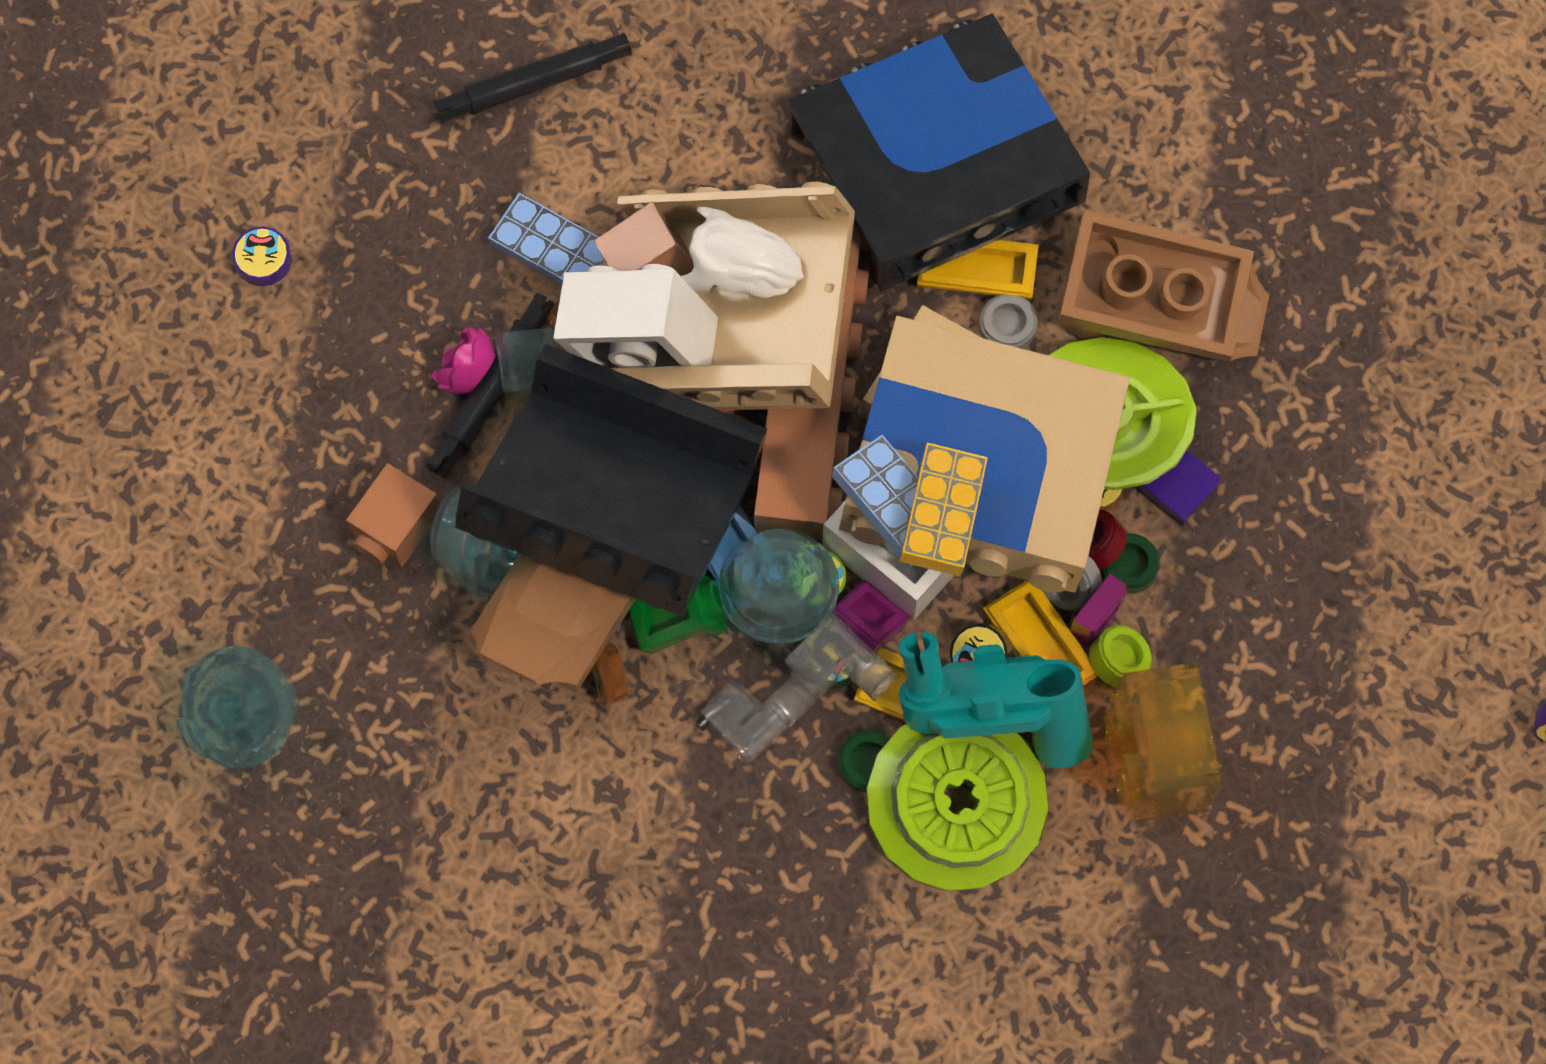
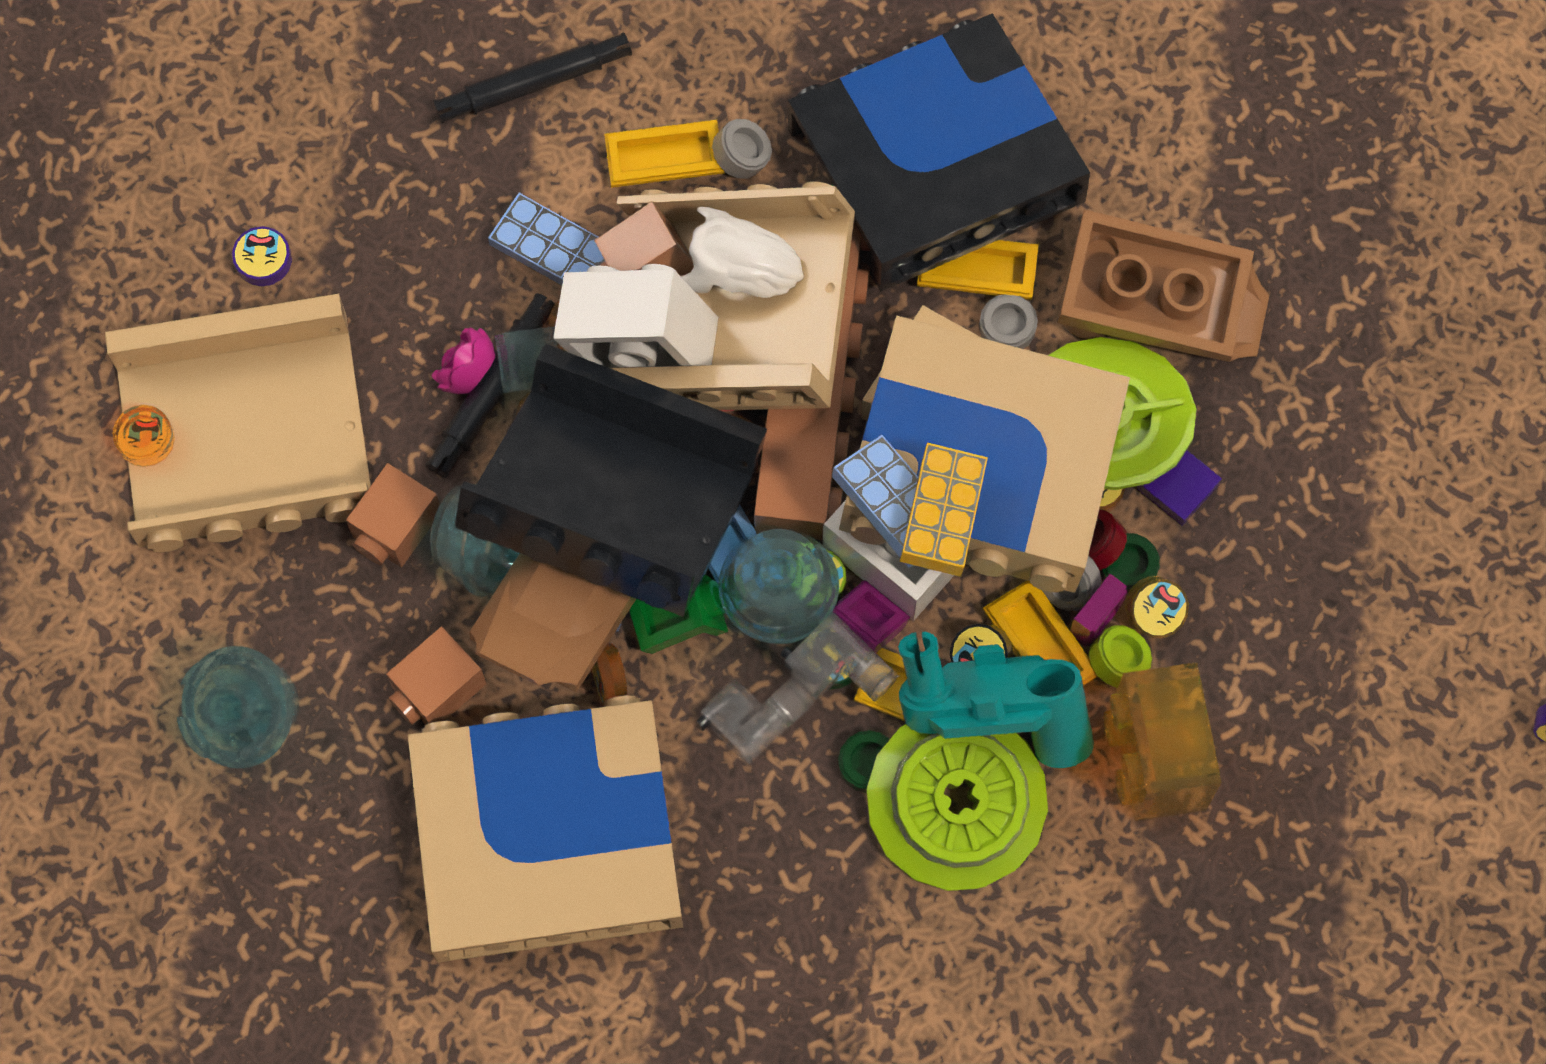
(143, 435): none -> clear orange tile
(257, 418): none -> tan panel
(434, 680): none -> nougat brick
(543, 829): none -> tan panel
(662, 153): none -> yellow tile
(742, 148): none -> light grey tile
(1157, 607): none -> tile

